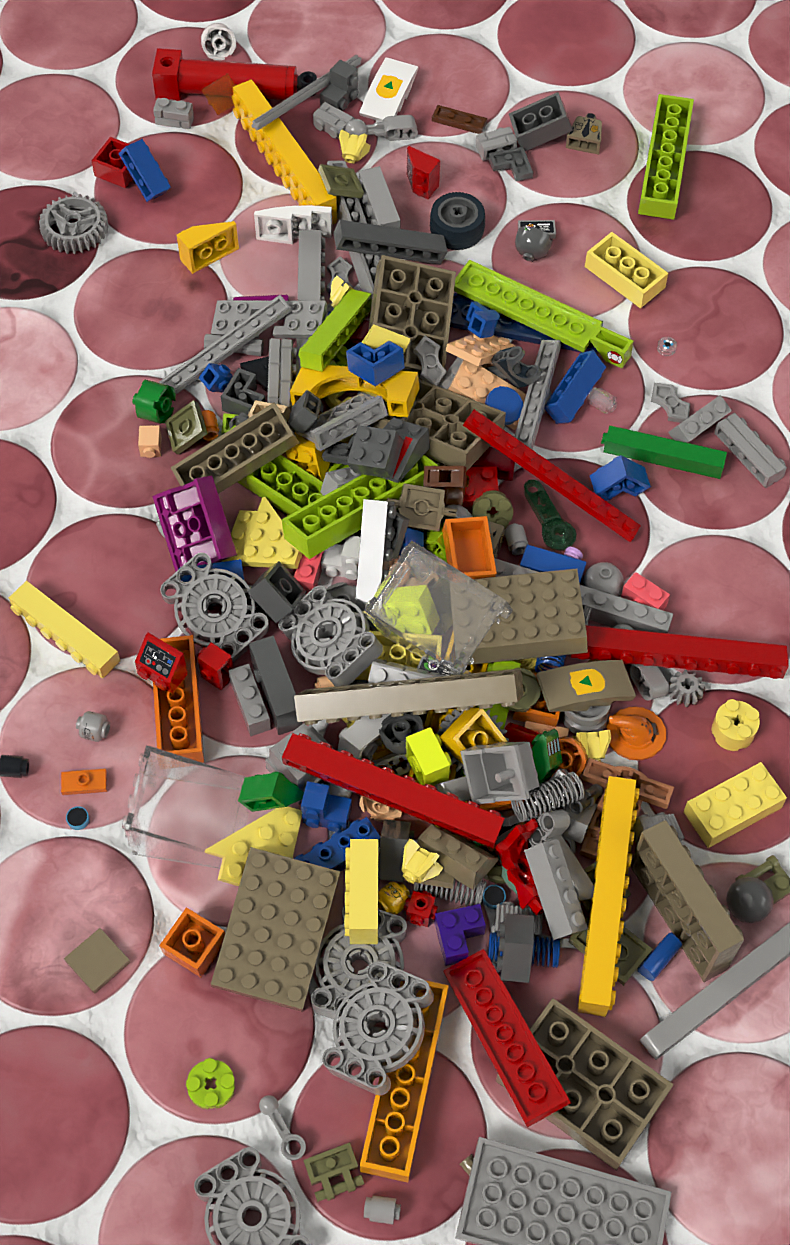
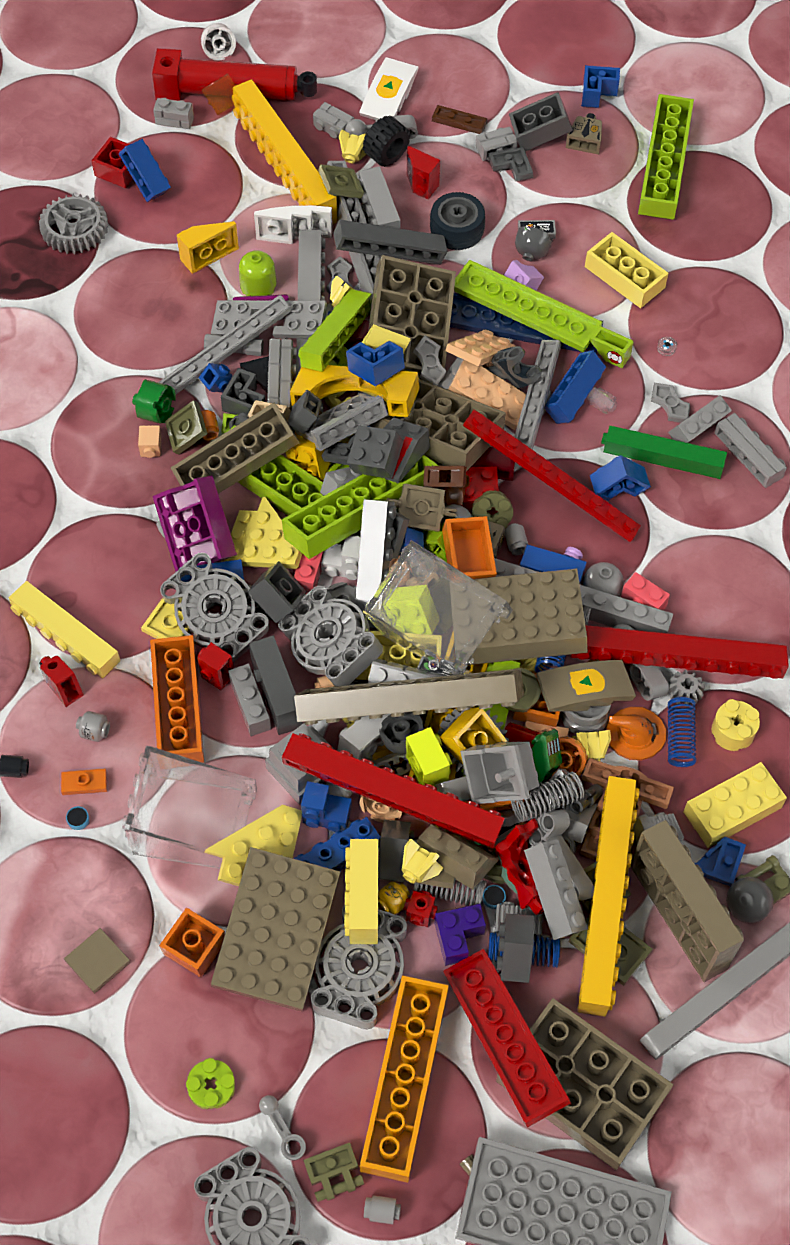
(56, 672): none -> red torso
(160, 663): red slope -> none
(163, 622): none -> light yellow tile
(257, 274): none -> lime cylinder
(268, 792): green slope -> none
(298, 97): light grey axle -> none
(342, 86): dark grey brick -> none
(383, 1050): light grey piece -> none
(386, 141): none -> black tyre
(482, 321): blue brick -> none
(507, 401): blue tile -> none
(524, 274): none -> lavender brick
(549, 518): clear green beam -> none
(599, 82): none -> blue brick
(660, 957): blue brick -> none
(671, 709): none -> blue piece
(722, 861): none -> blue wing

